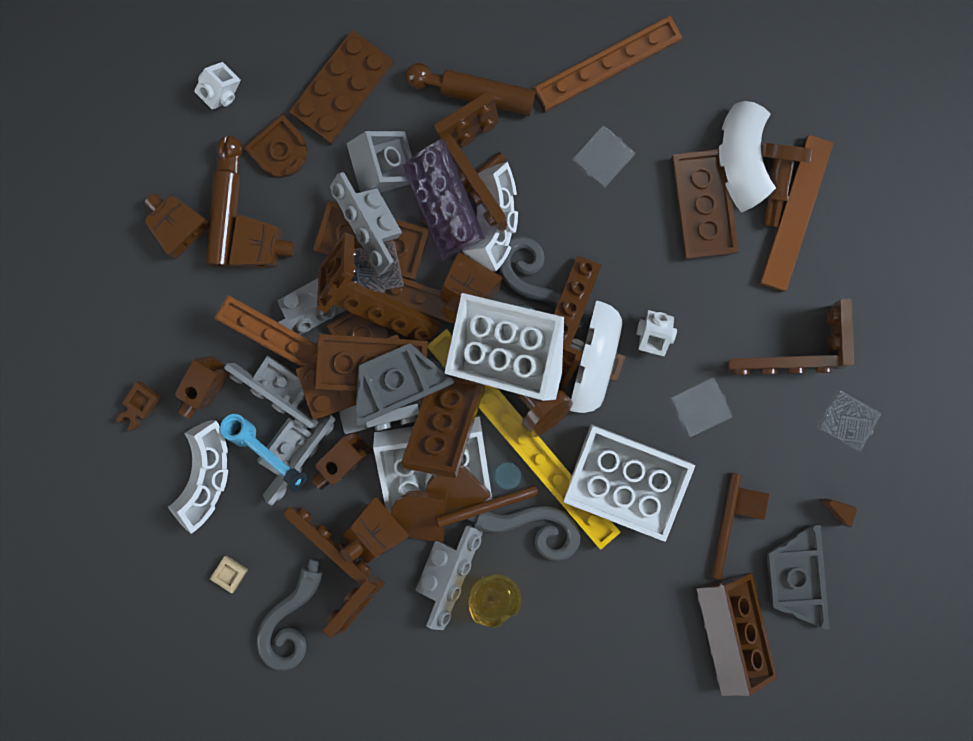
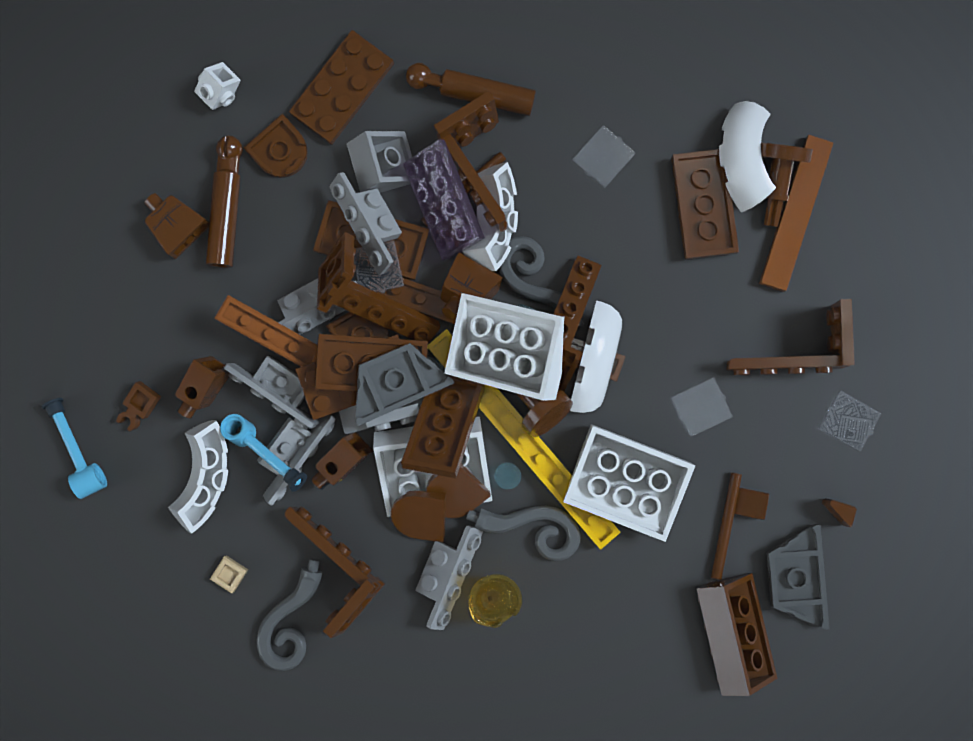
(86, 478): none -> medium azure piece
(258, 244): reddish brown torso -> none
(372, 533): reddish brown torso -> none
(486, 506): reddish brown bar -> none
(607, 63): dark orange tile -> none
(656, 332): white brick -> none

